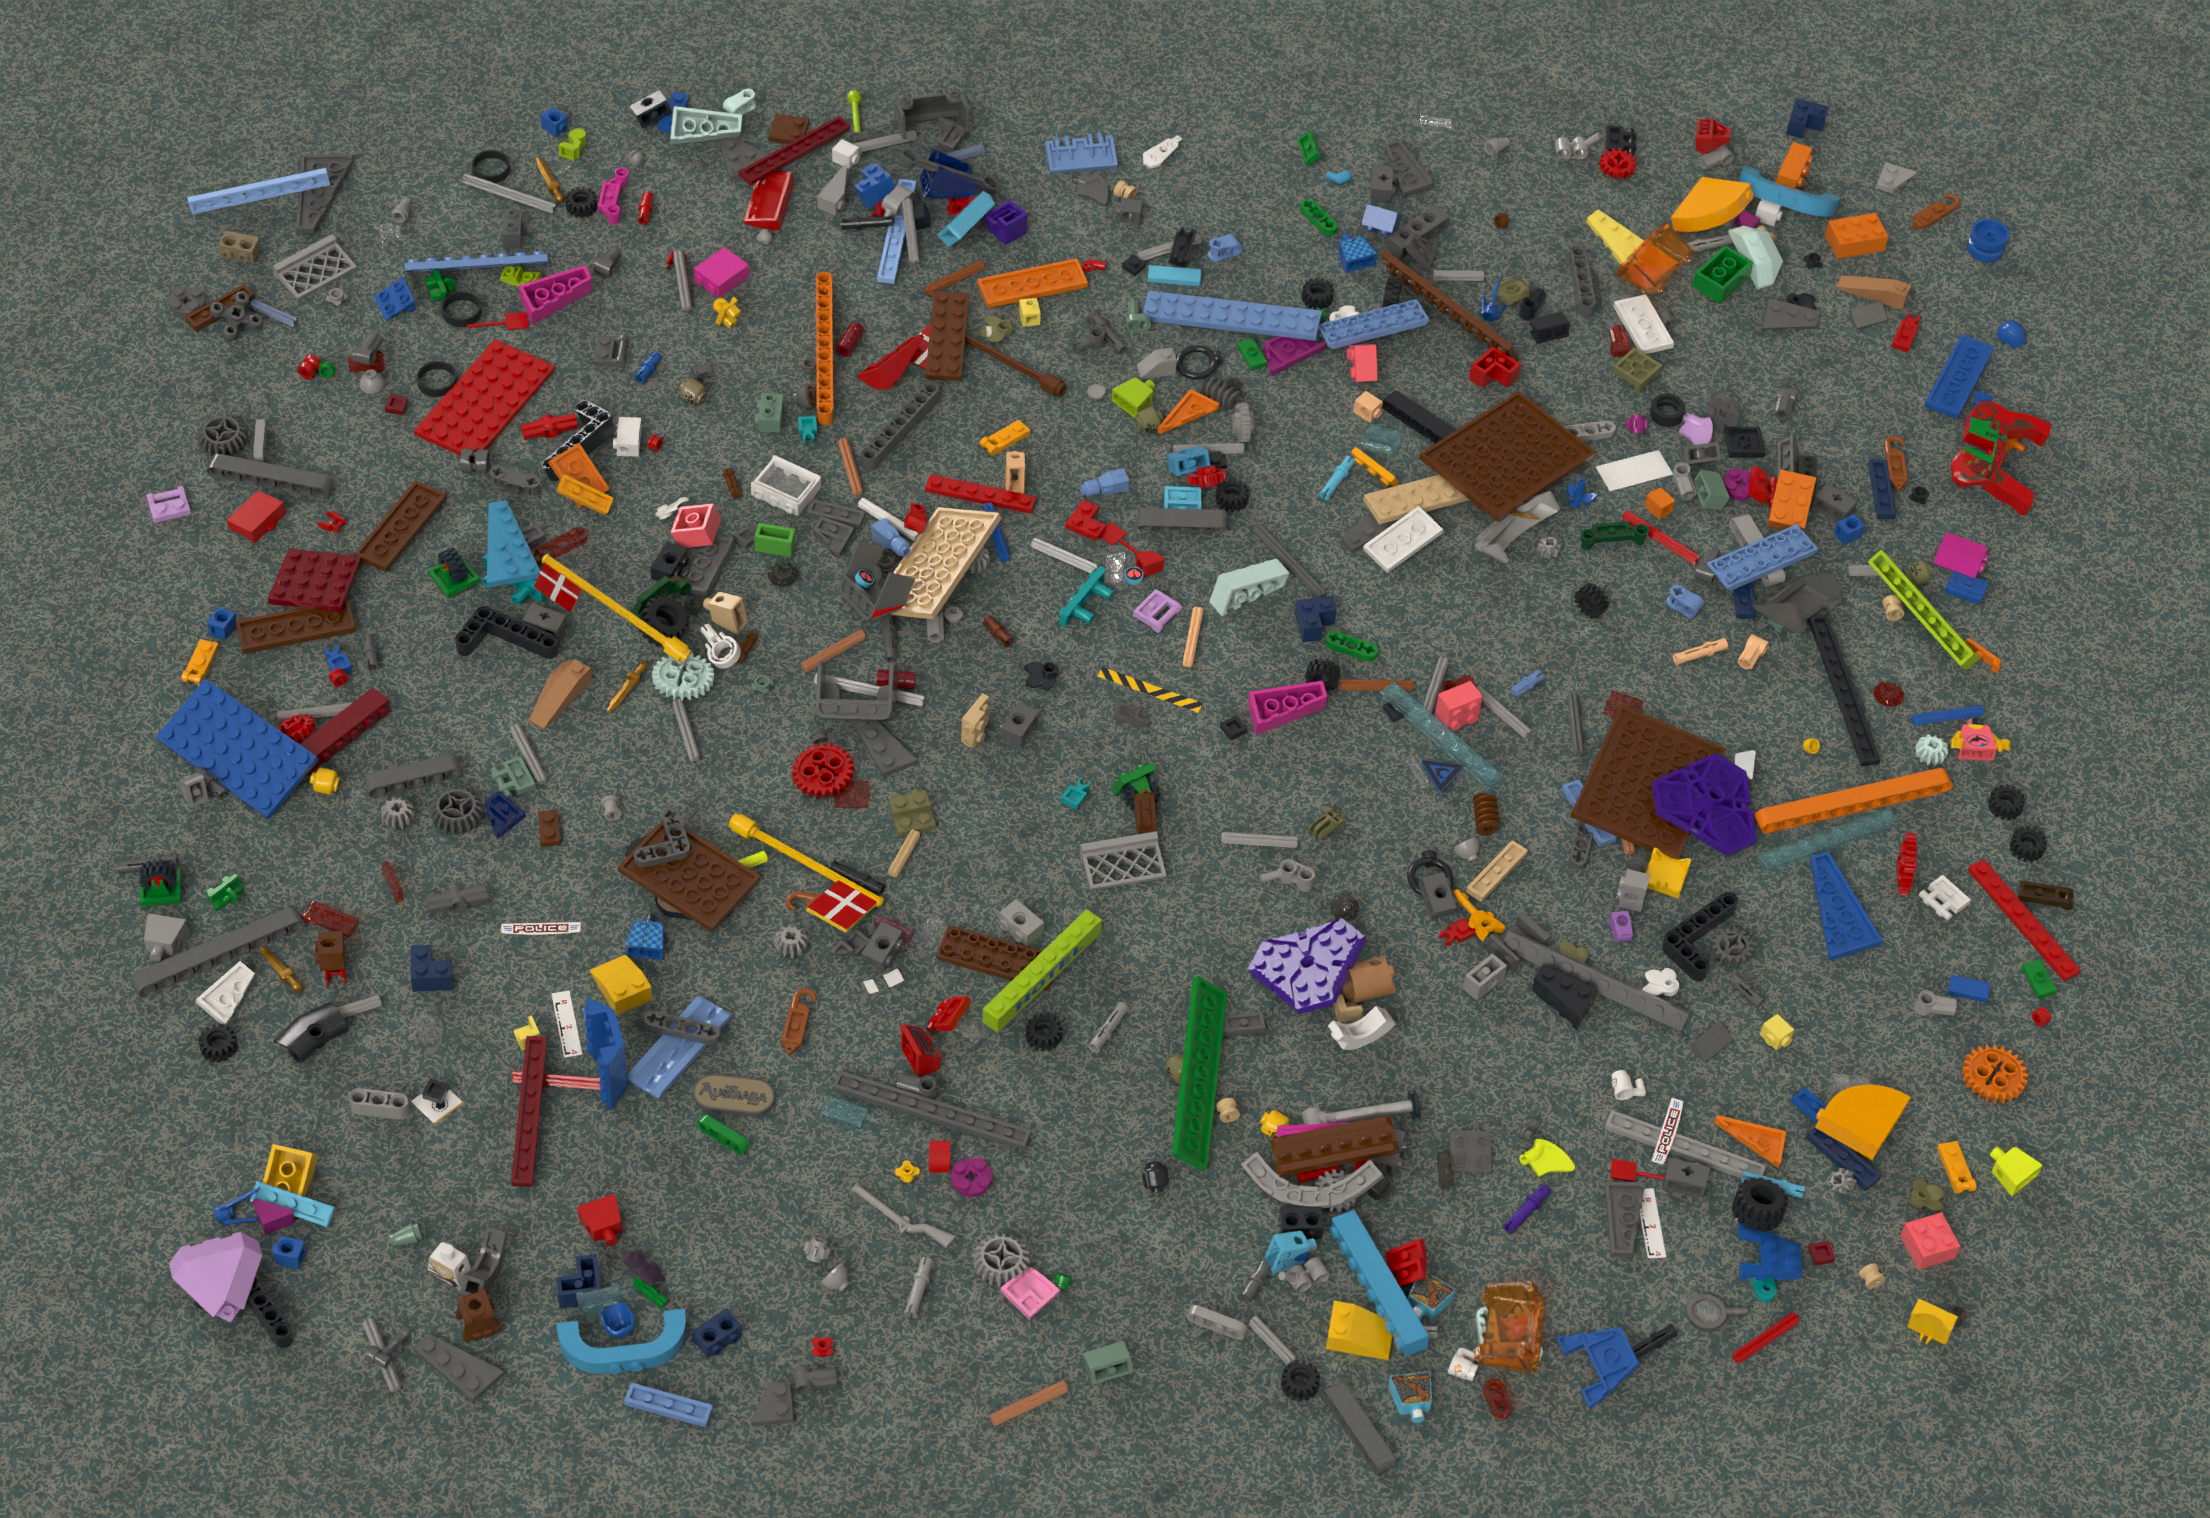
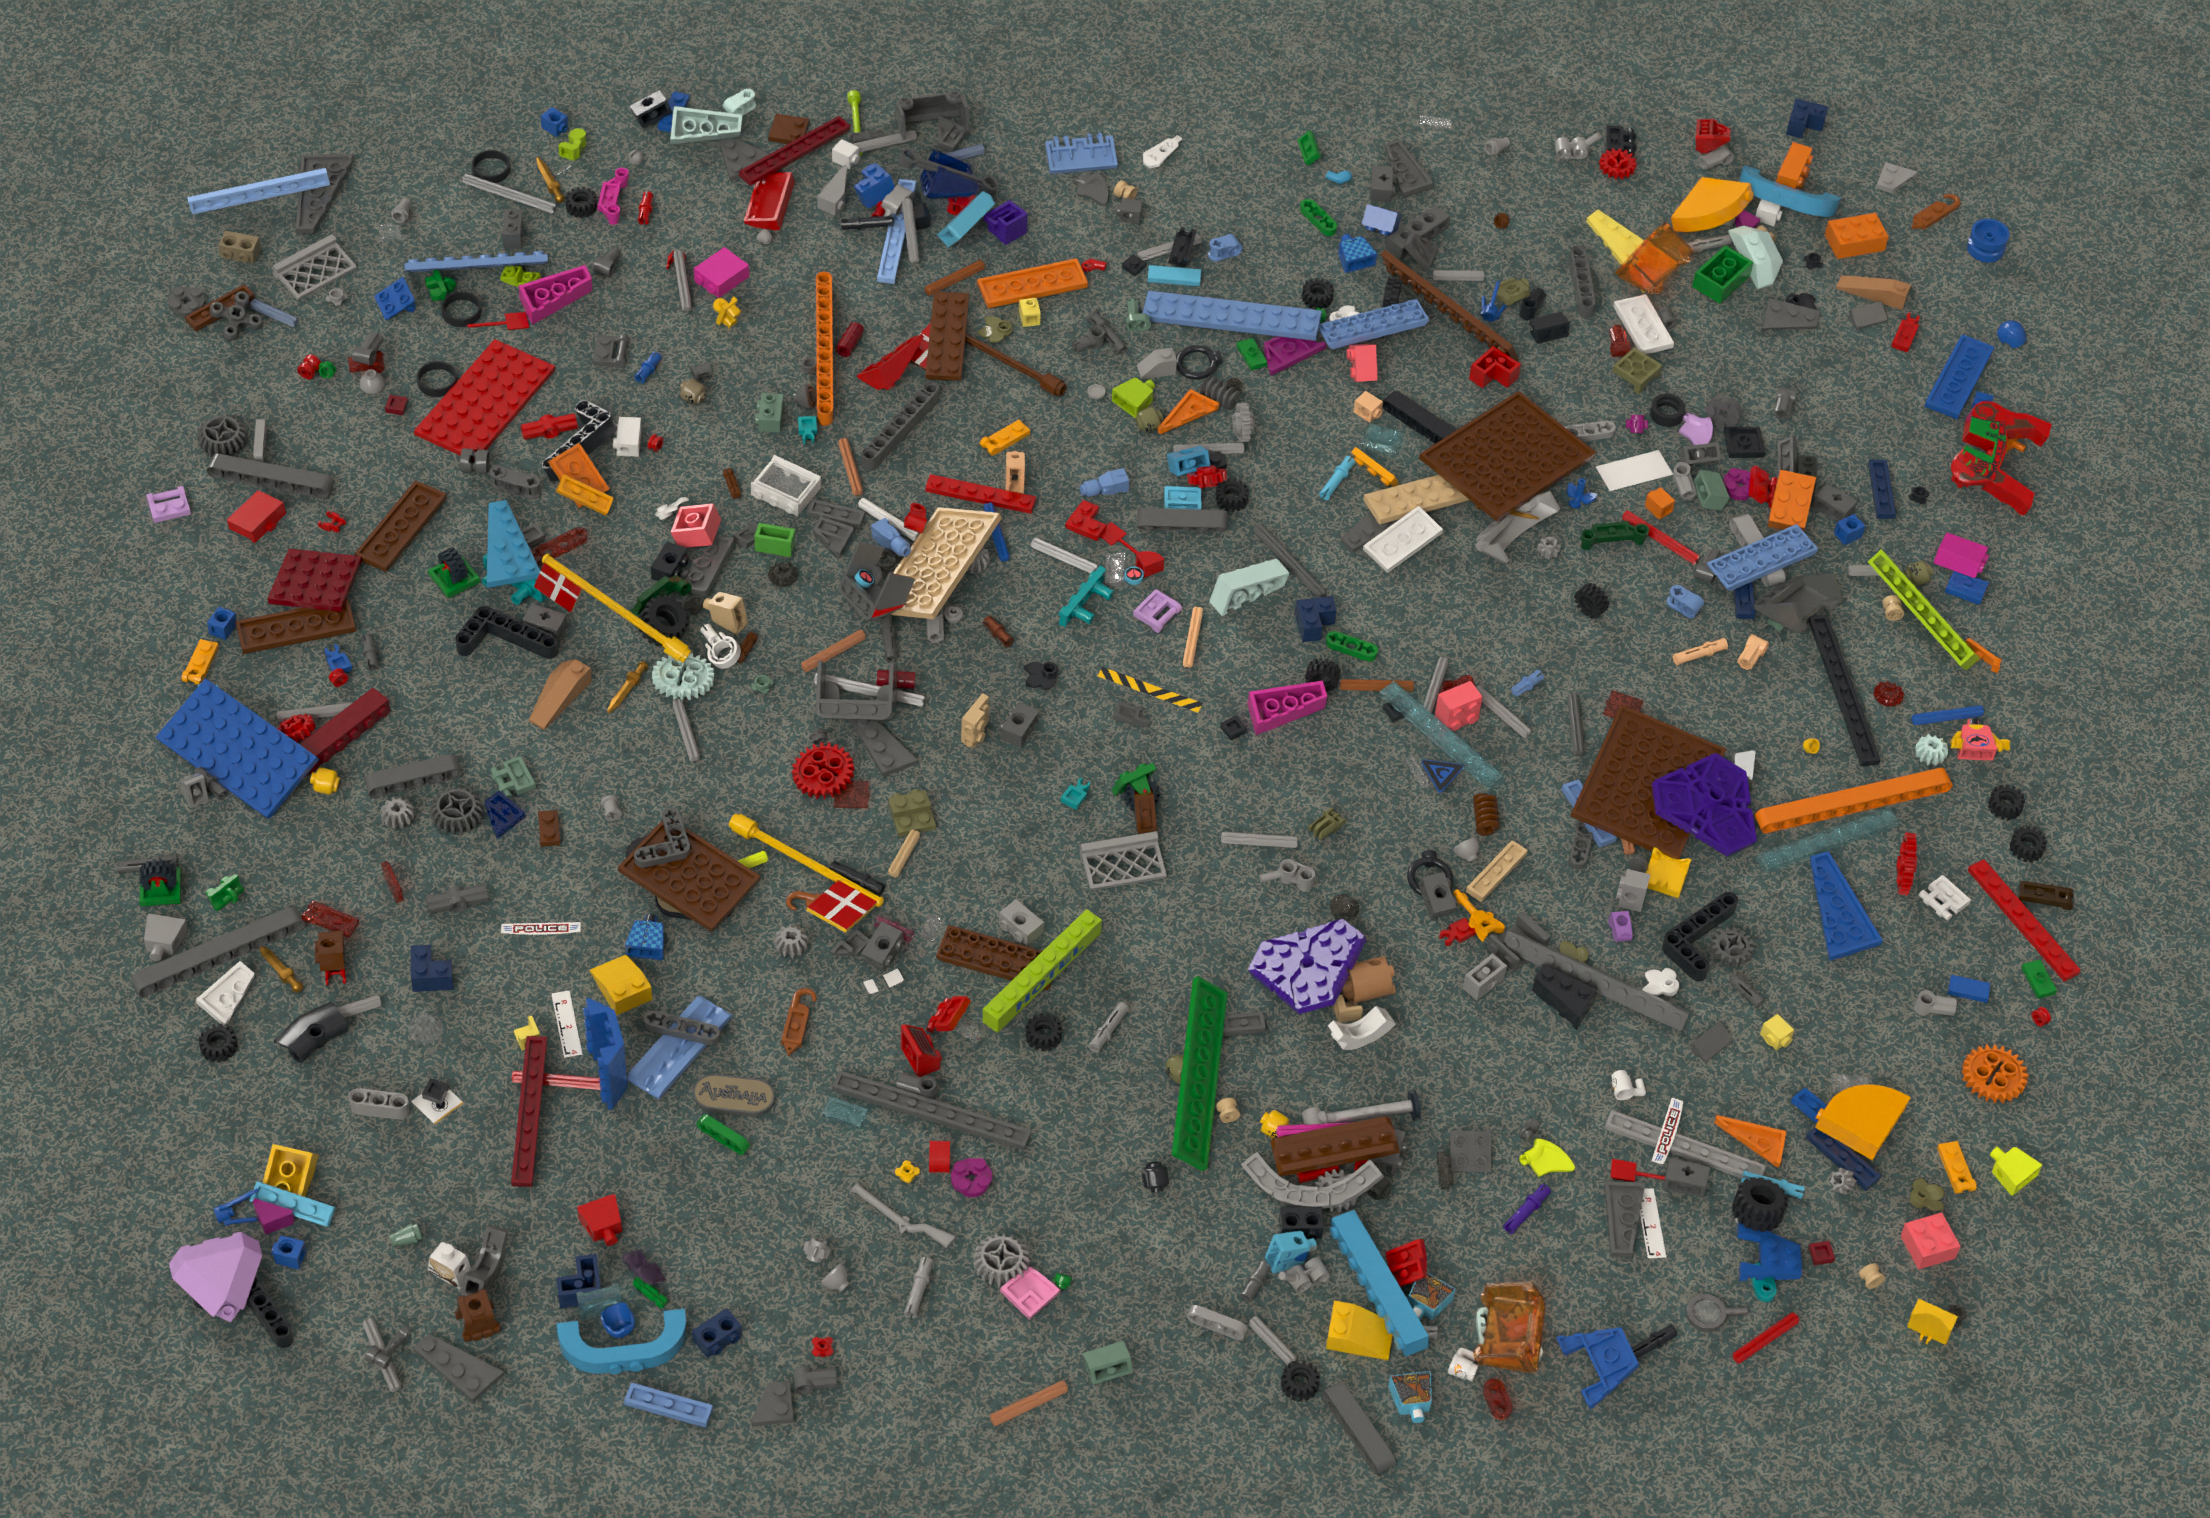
(528, 754): light grey axle -> none
(1896, 463): dark orange plate -> none

